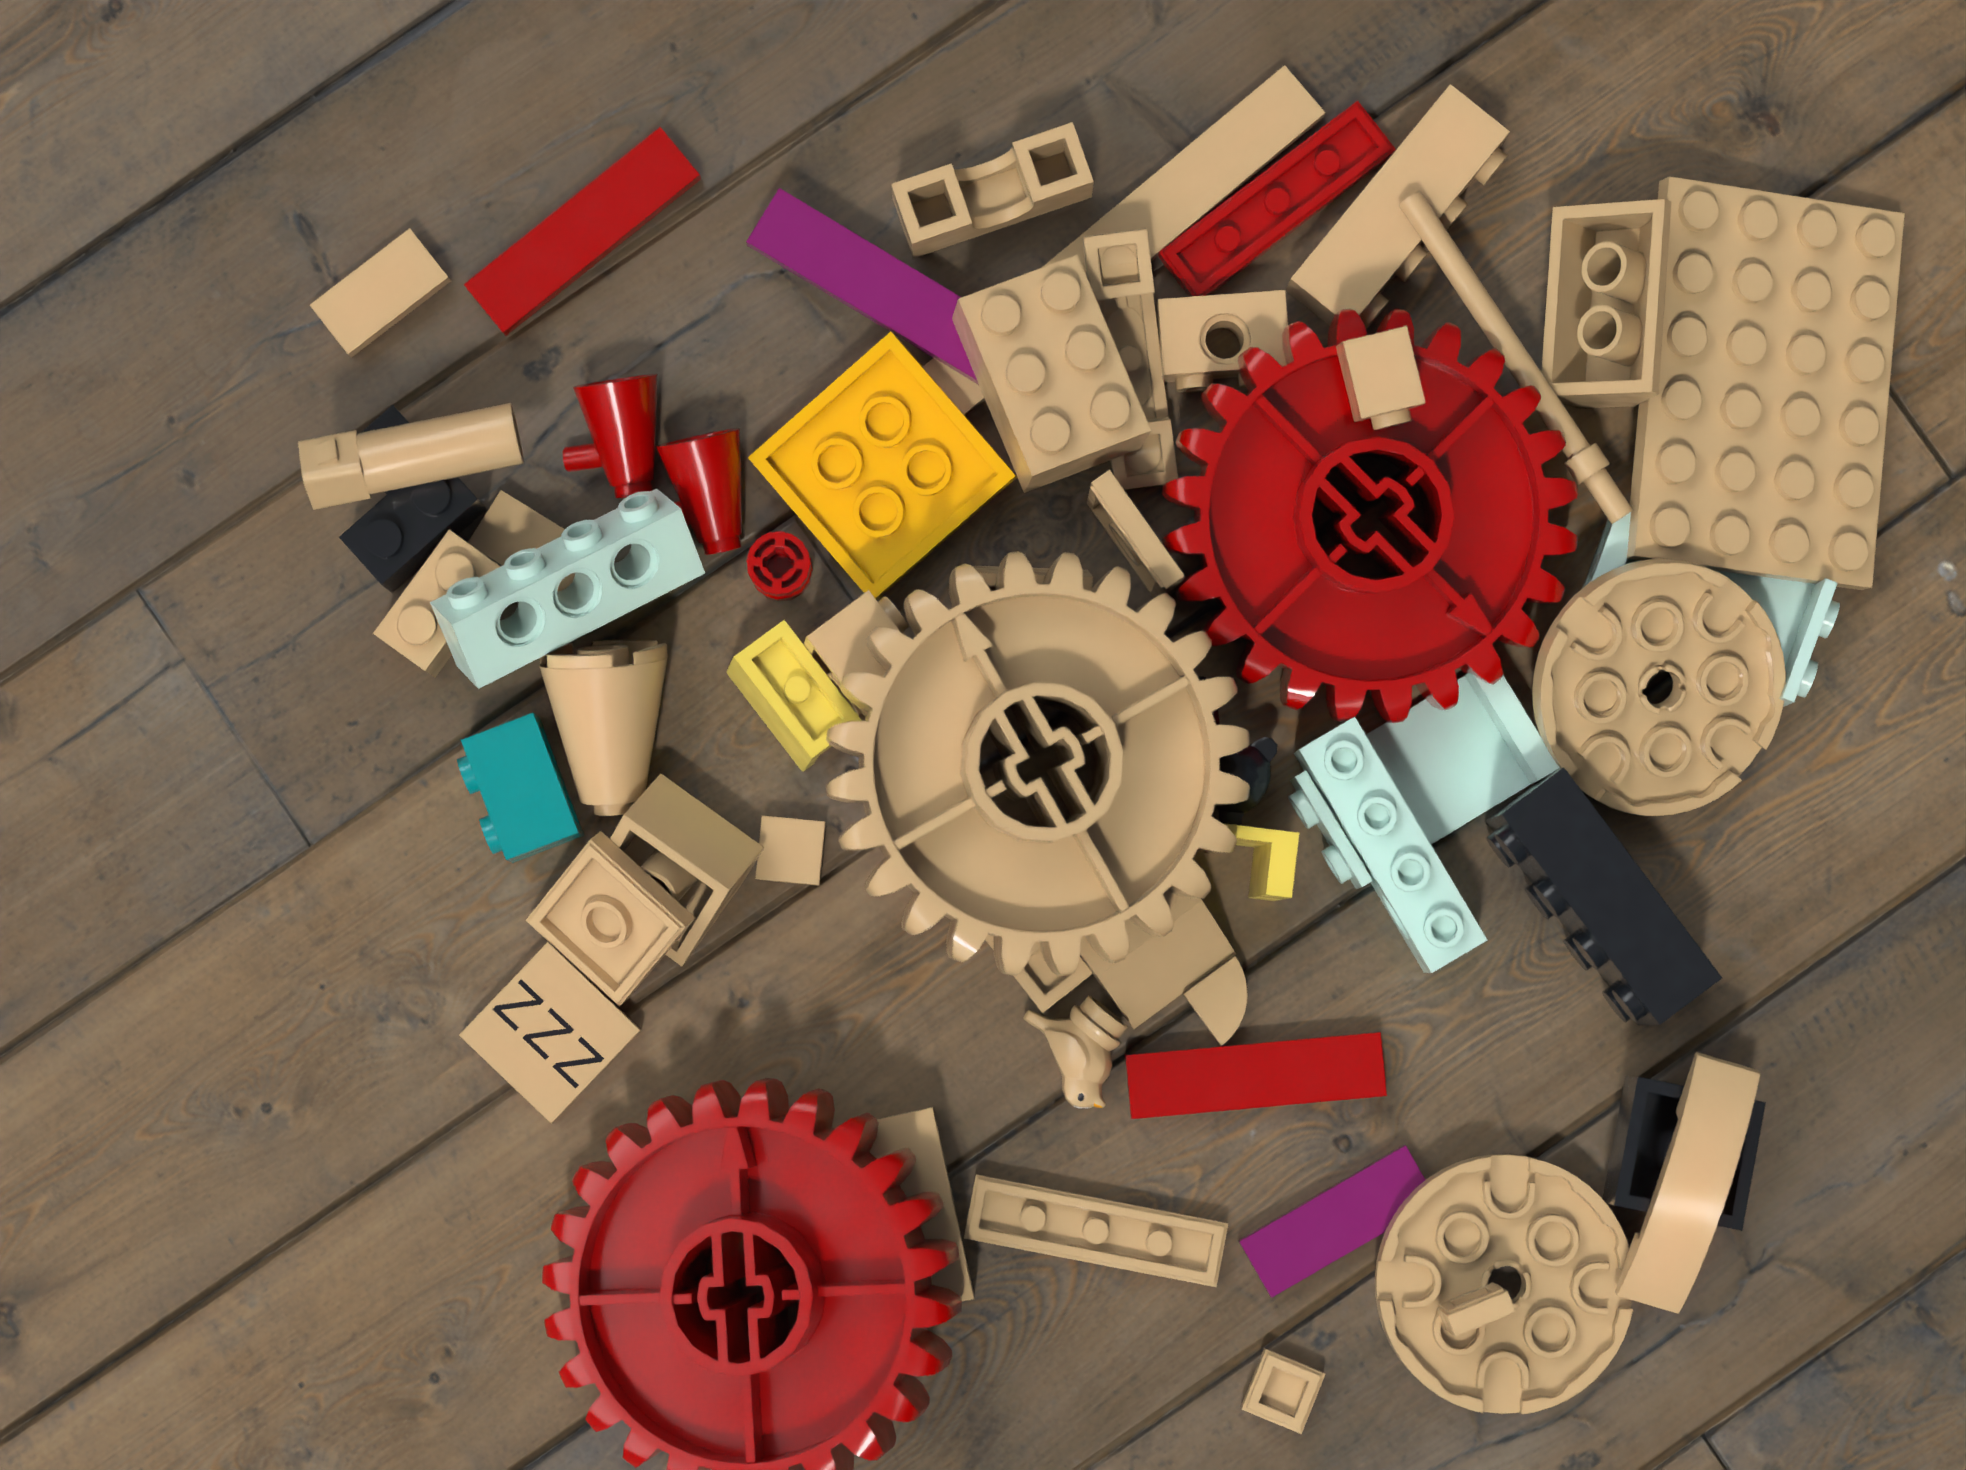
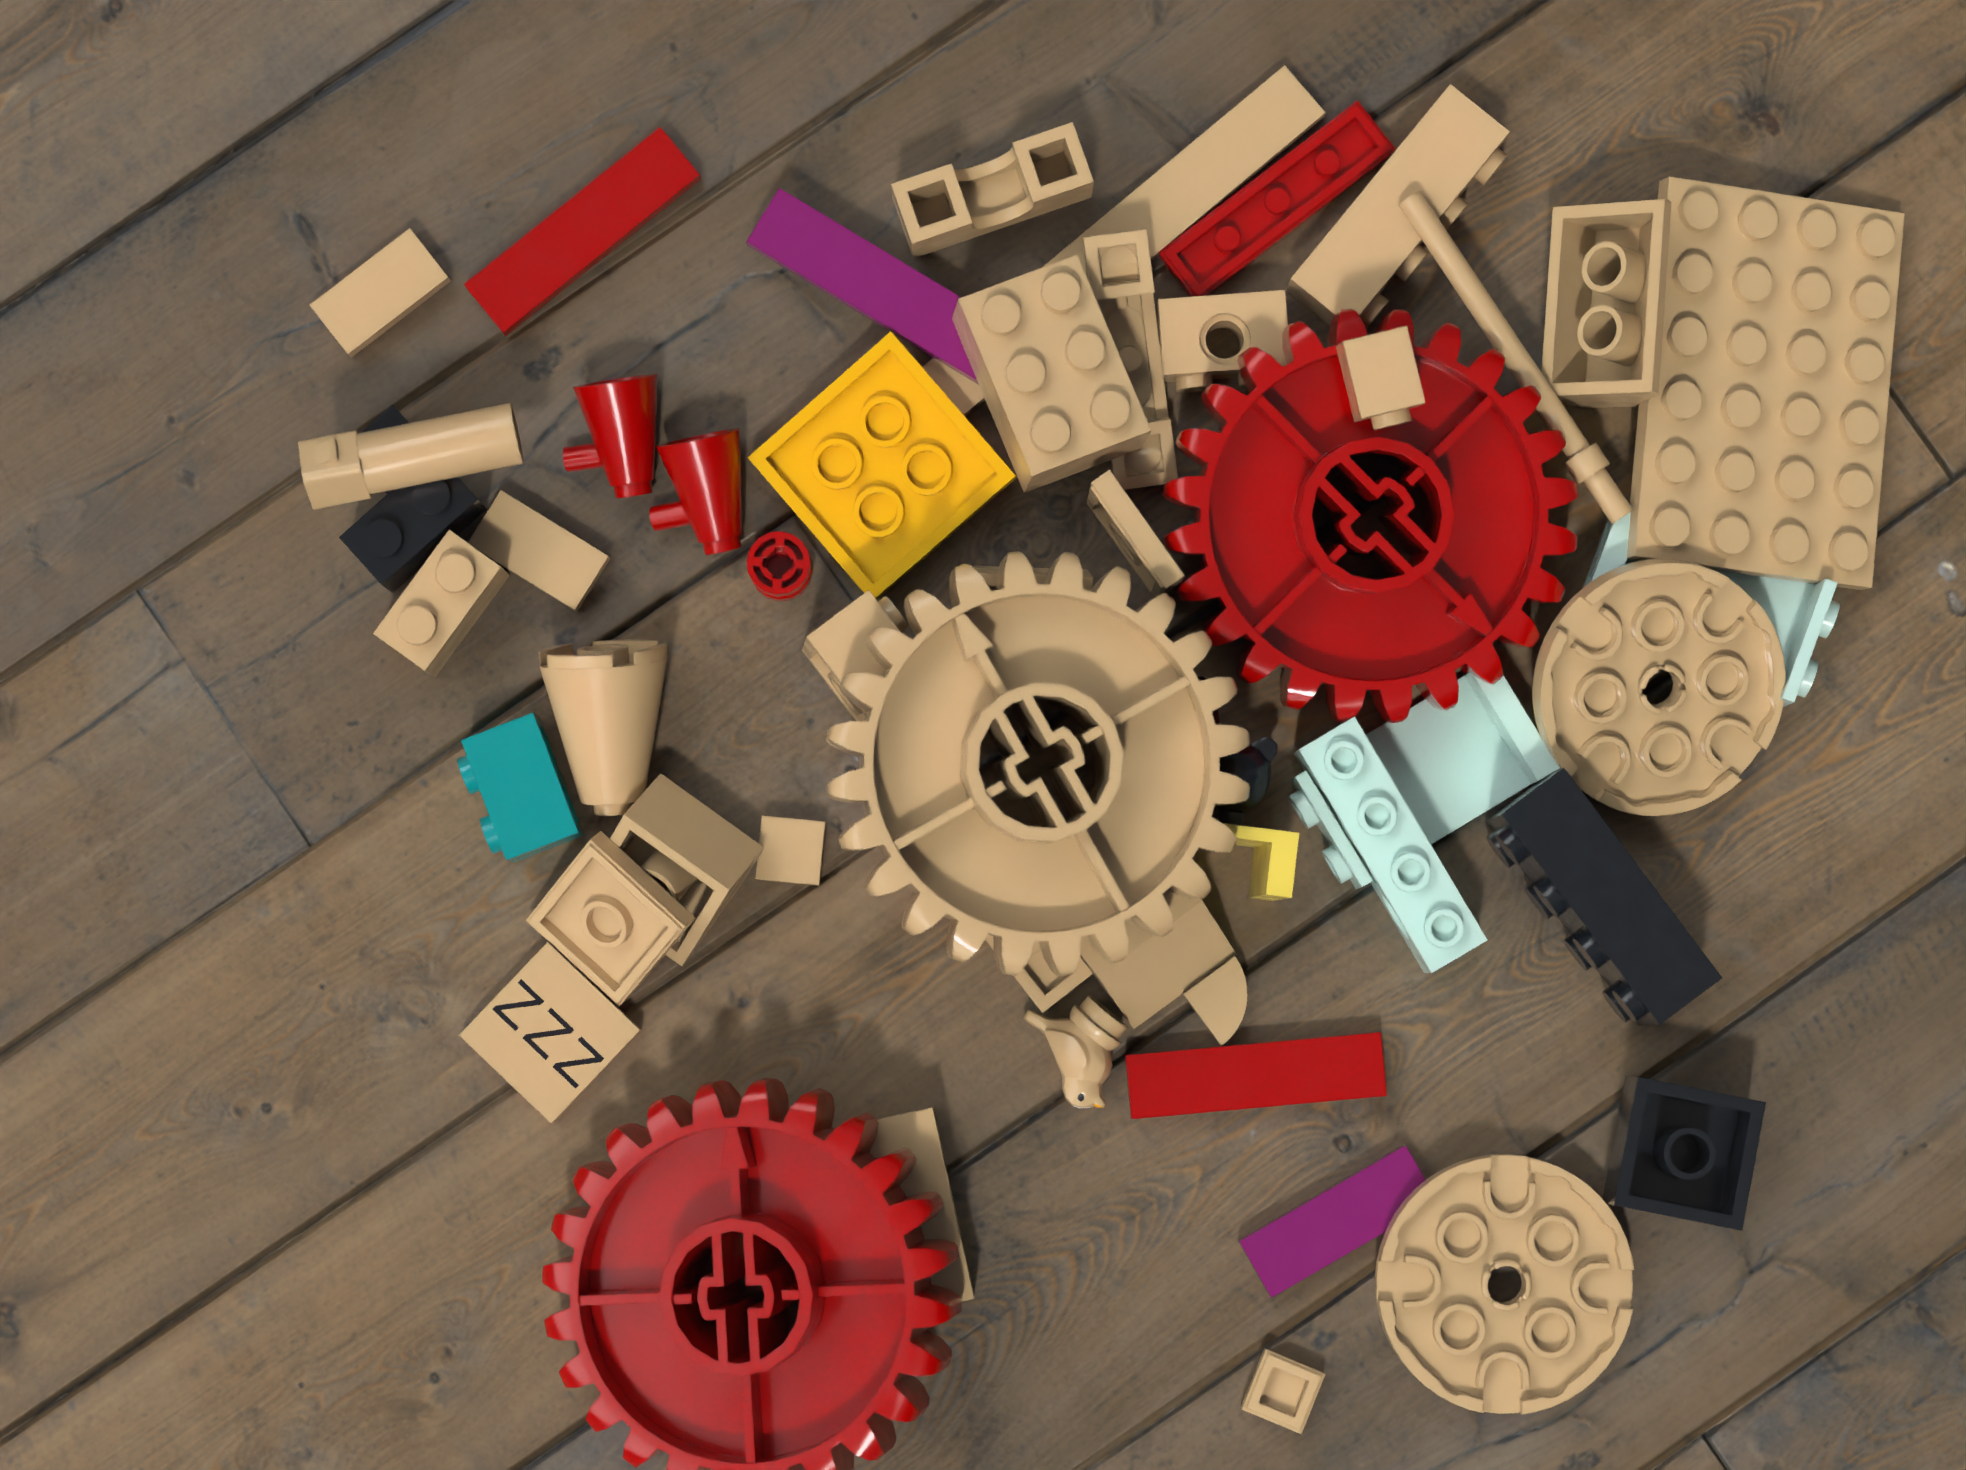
(601, 591): light aqua brick -> none
(790, 693): light yellow panel -> none
(1096, 1230): tan tile -> none
(1475, 1309): tan tile -> none
(1691, 1184): tan slope -> none

